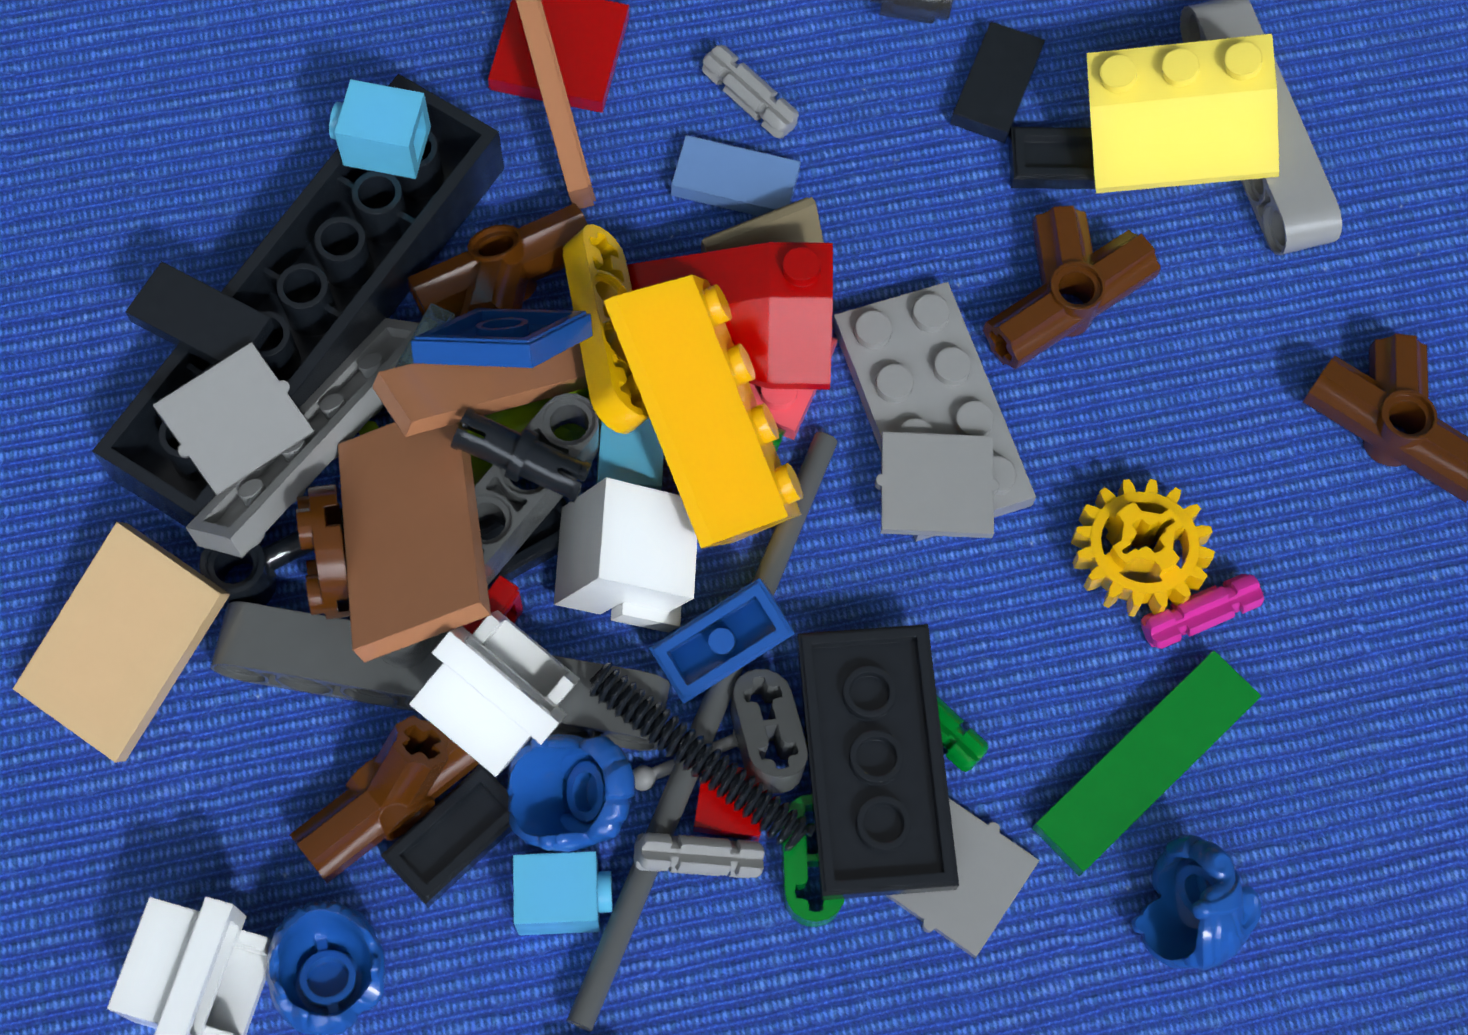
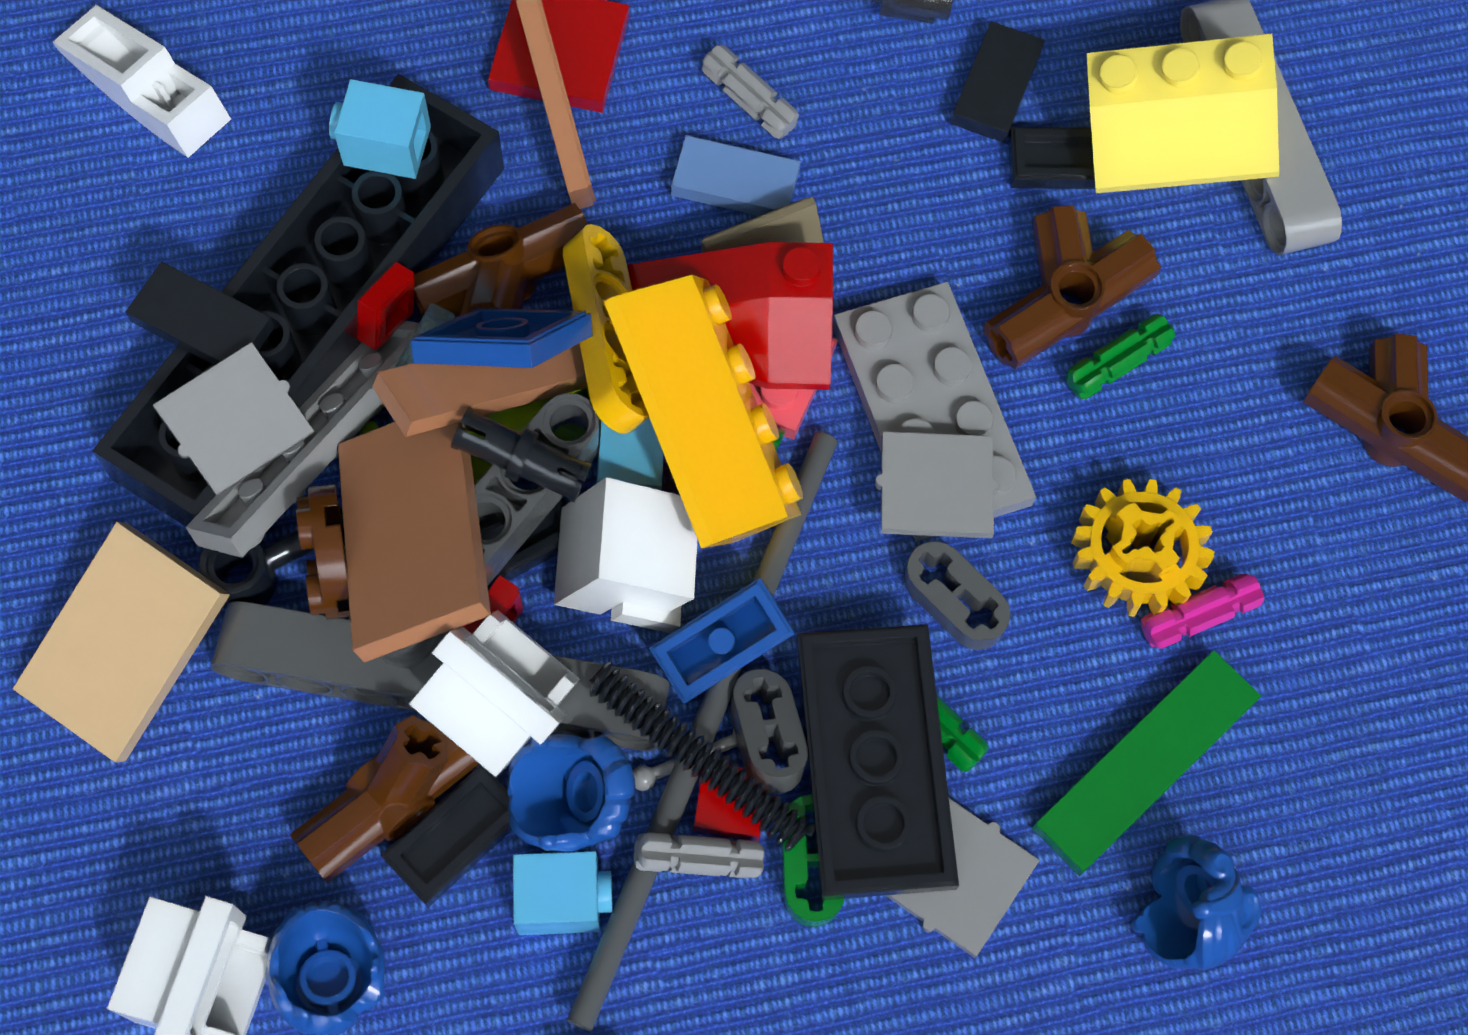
(143, 80): none -> white slope
(385, 306): none -> red tile
(966, 585): none -> dark grey beam
(1120, 356): none -> green axle

